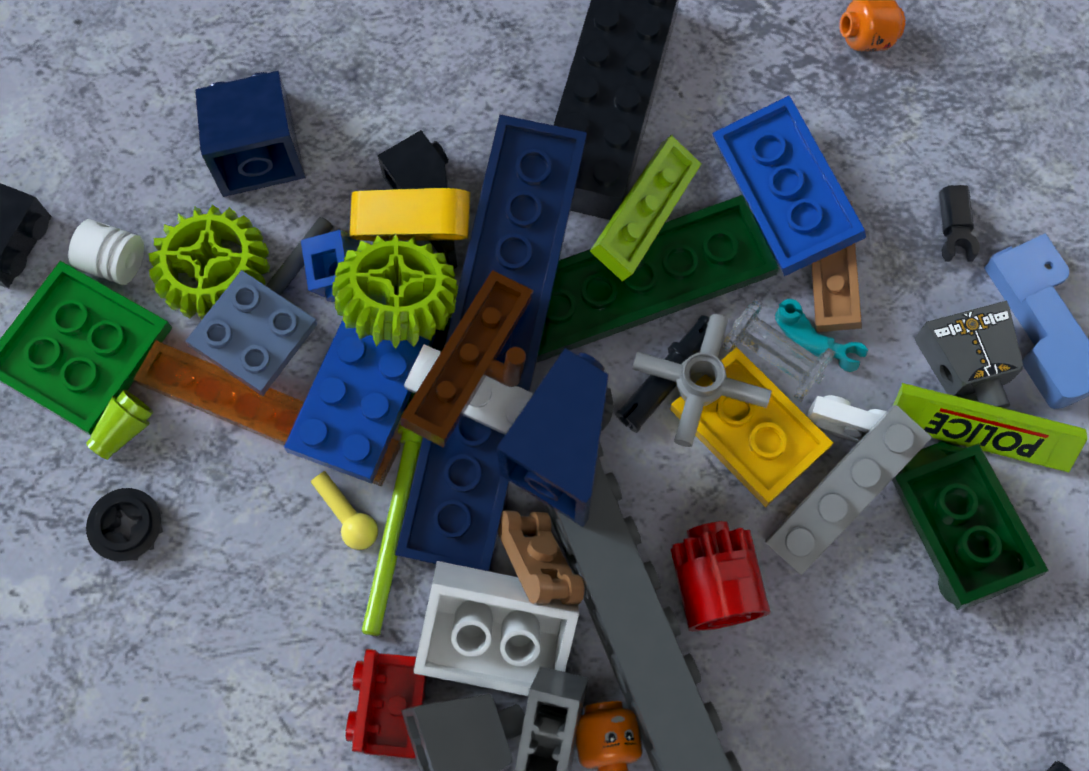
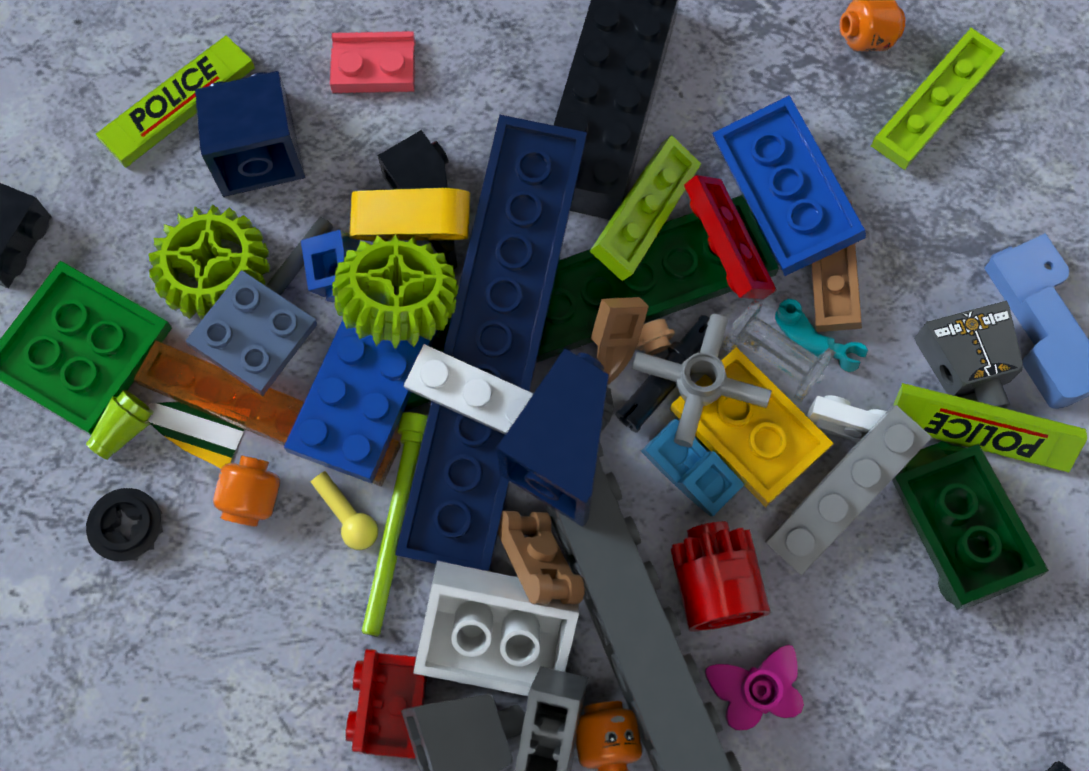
(106, 251): white piece -> none
(172, 101): none -> lime tile
(196, 431): none -> sticker
(246, 491): none -> orange head
(372, 62): none -> coral plate
(469, 359): reddish brown plate -> none
(618, 332): none -> medium nougat plate
(655, 337): none -> light nougat plate
(693, 470): none -> dark azure slope
(729, 238): none -> red plate
(758, 689): none -> dark pink animal
(937, 98): none -> lime plate
(957, 222): black bar -> none

